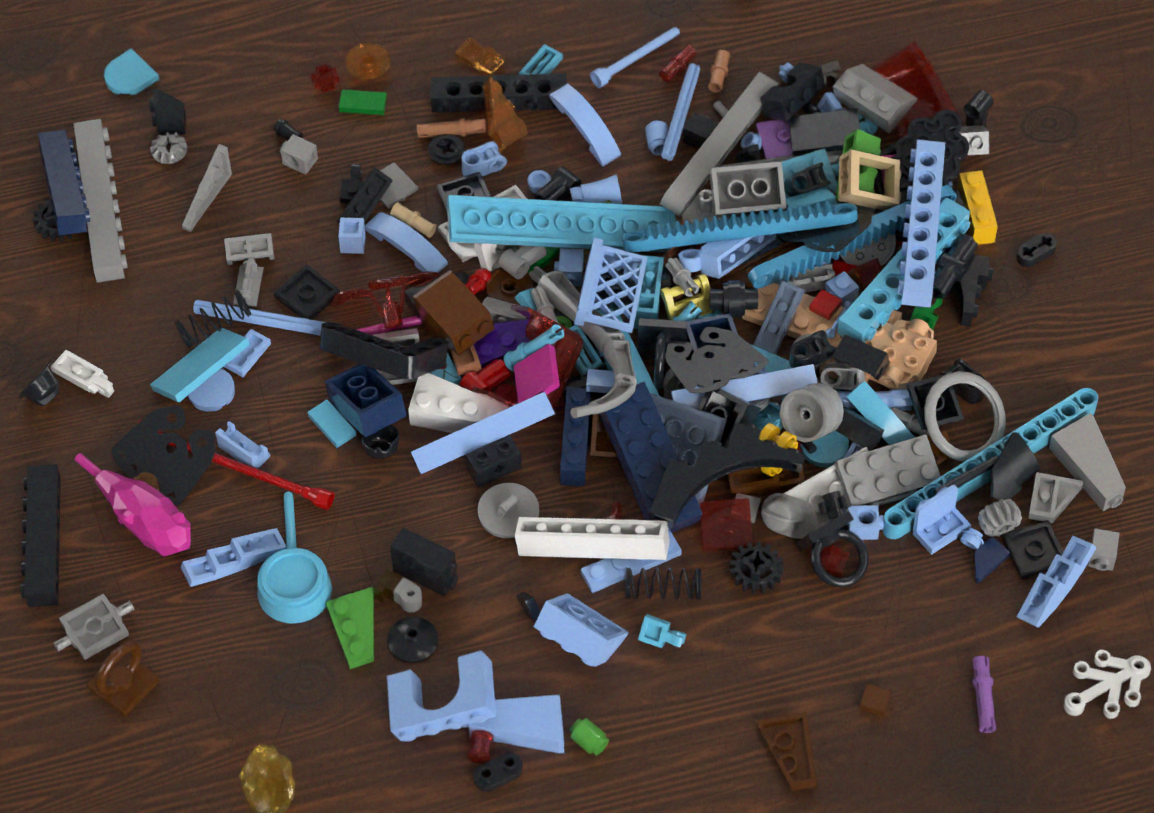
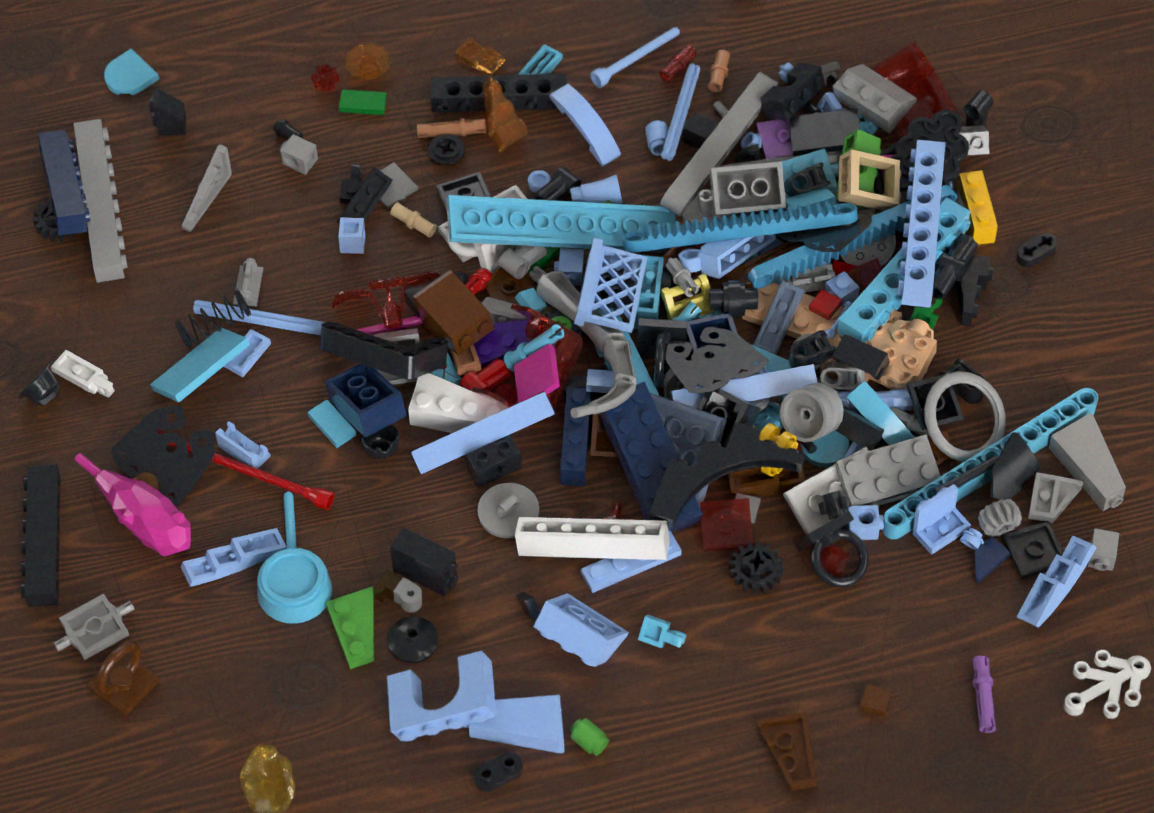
(177, 150): light grey gear -> none
(214, 392): light blue tile -> none
(249, 247): light grey hinge -> none
(306, 293): black tile -> none
(407, 241): light blue slope -> none
(480, 746): clear red bush -> none
(483, 160): light blue piece -> none
(542, 303): light grey axle -> none
(583, 370): medium azure tile -> none
(697, 575): black piece -> none
(789, 515): light grey piece -> none

